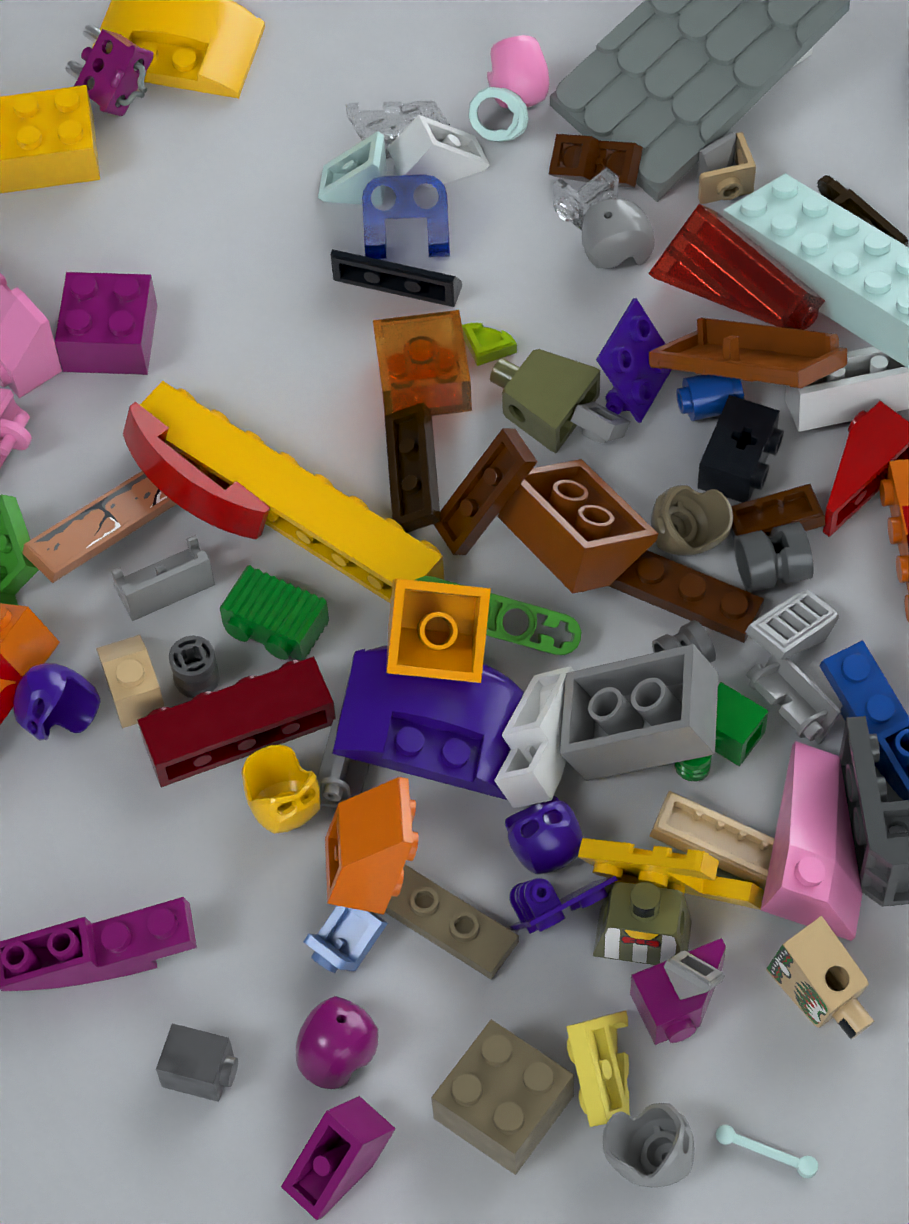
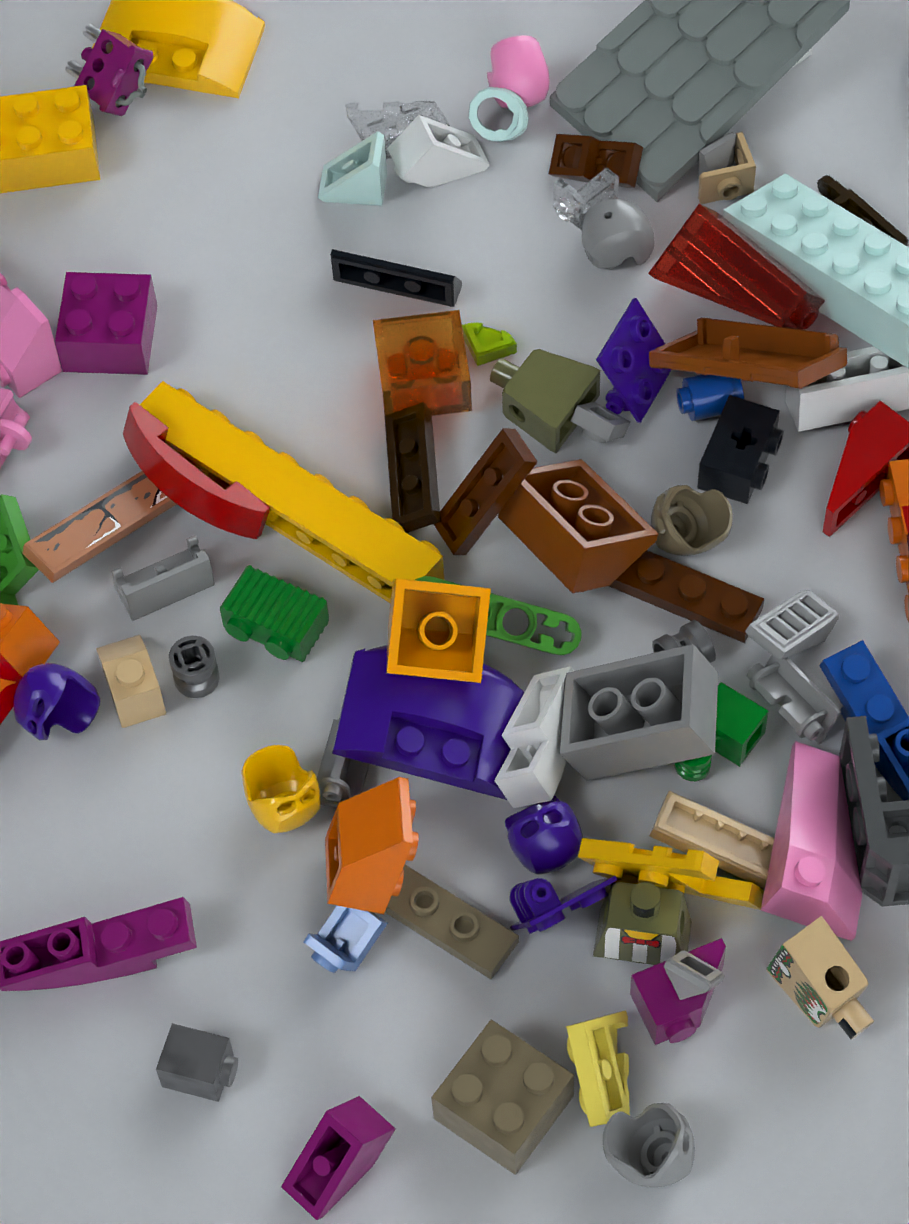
(237, 720): dark red brick -> none
(335, 1042): magenta helmet -> none
(405, 207): clear blue piece -> none
(777, 510): reddish brown plate -> none
(780, 555): dark grey wheel -> none
(806, 1166): light aqua hinge -> none

